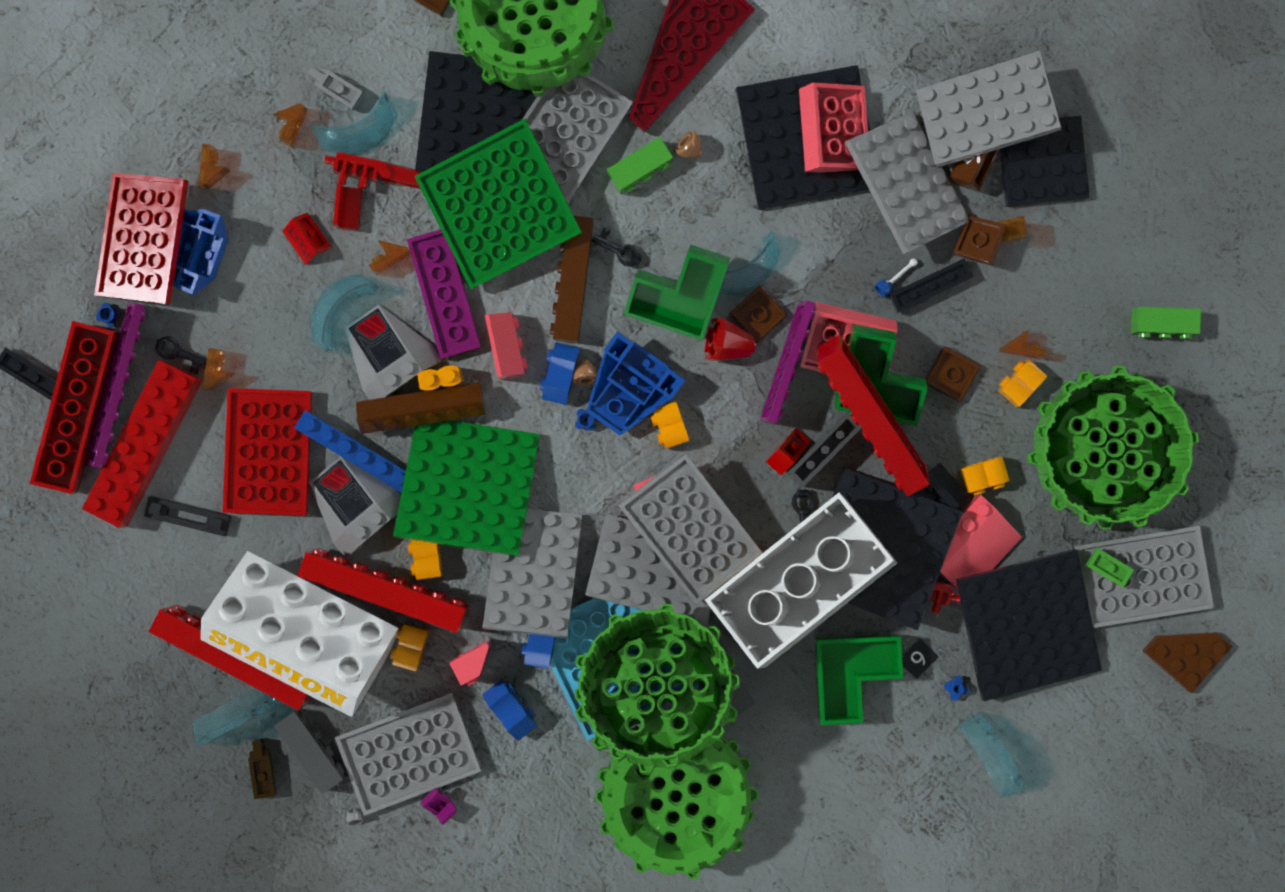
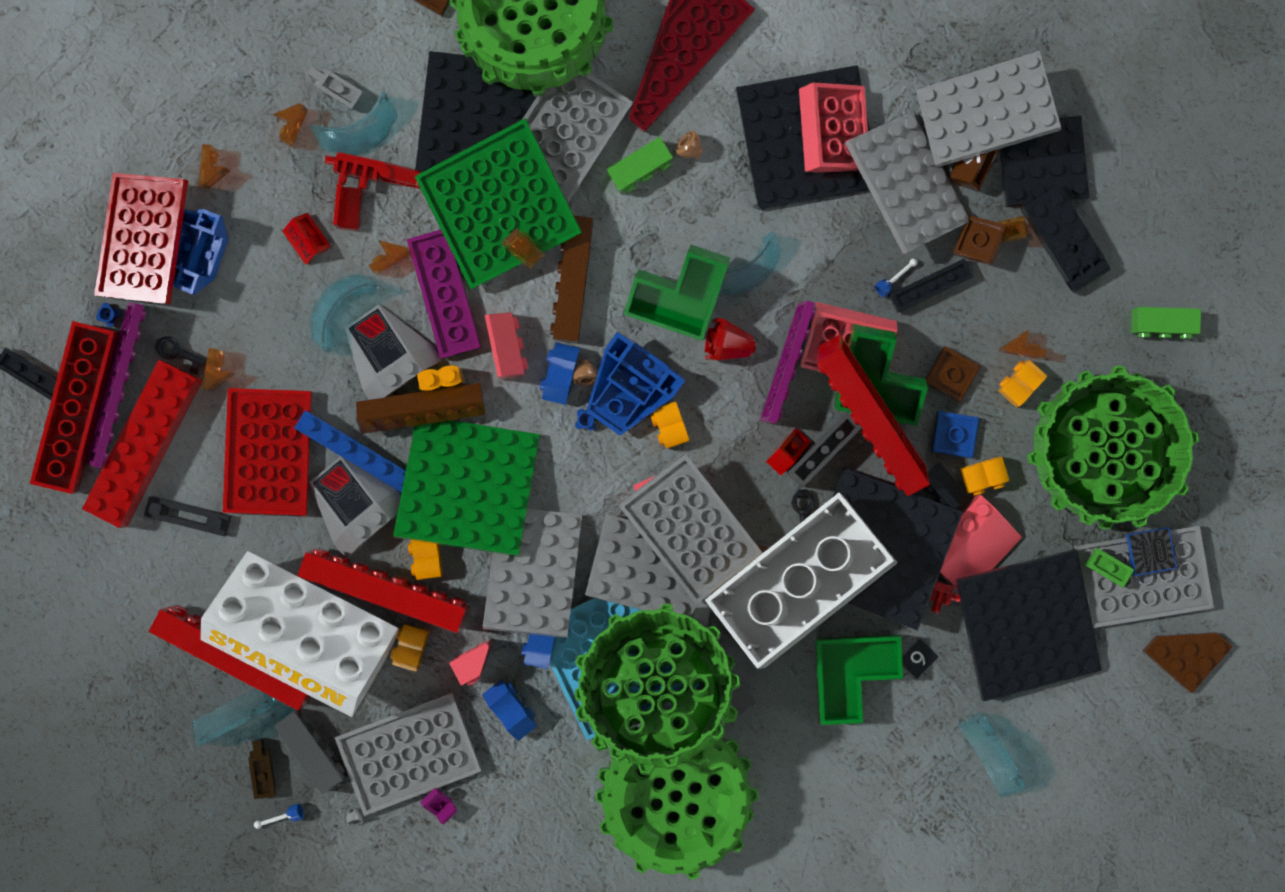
(294, 813): none -> hinge
(523, 248): none -> clear orange slope
(619, 250): black piece -> none
(758, 313): reddish brown tile -> none
(950, 687): blue plate -> none
(955, 434): none -> blue tile
(1058, 229): none -> black hinge
(1151, 551): none -> tile

